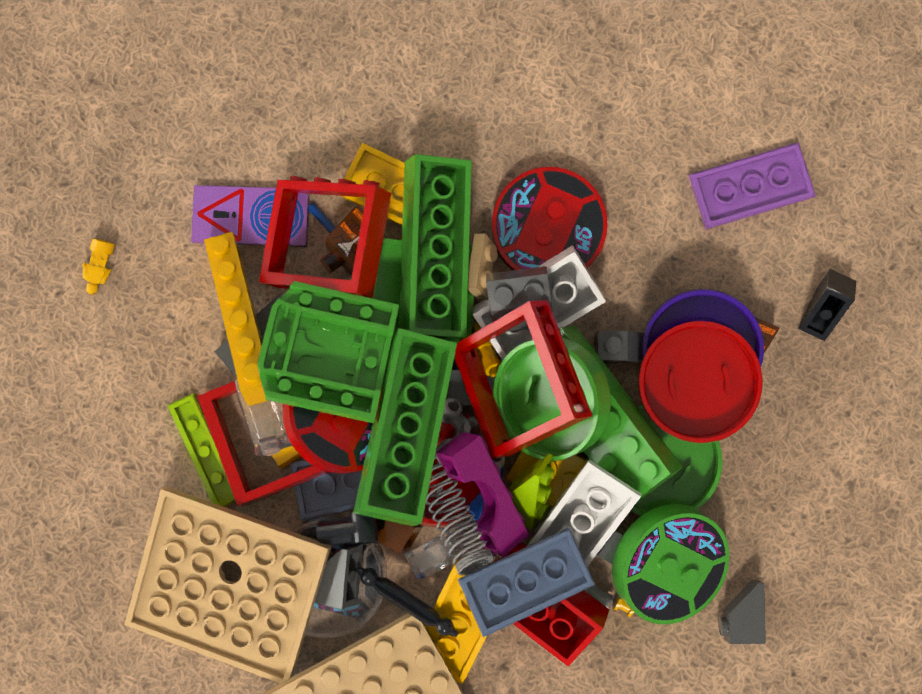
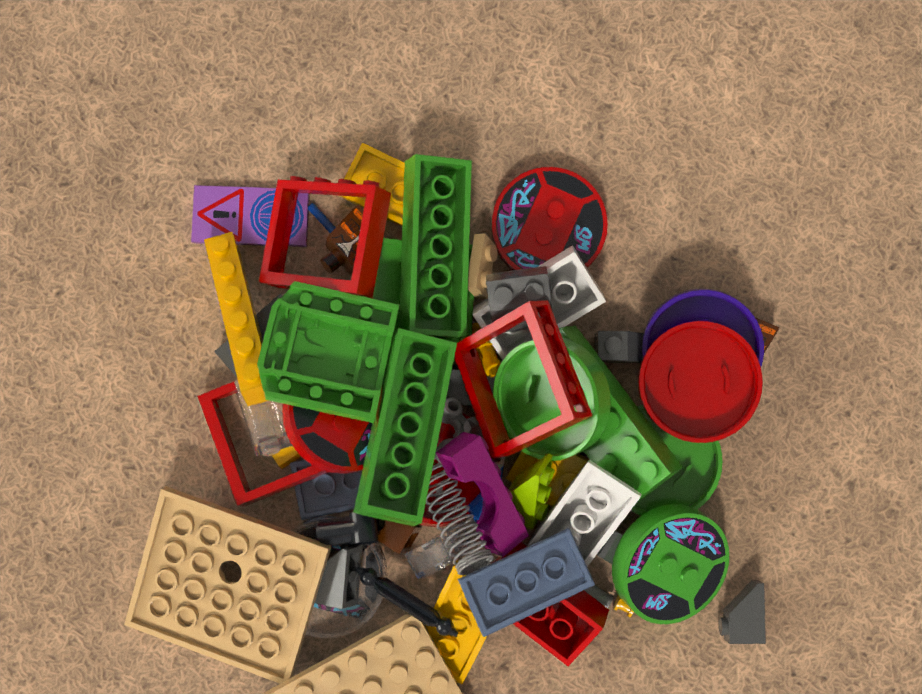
(96, 270): yellow piece -> none
(202, 449): lime tile -> none
(752, 186): medium lavender tile -> none
(828, 304): black slope -> none

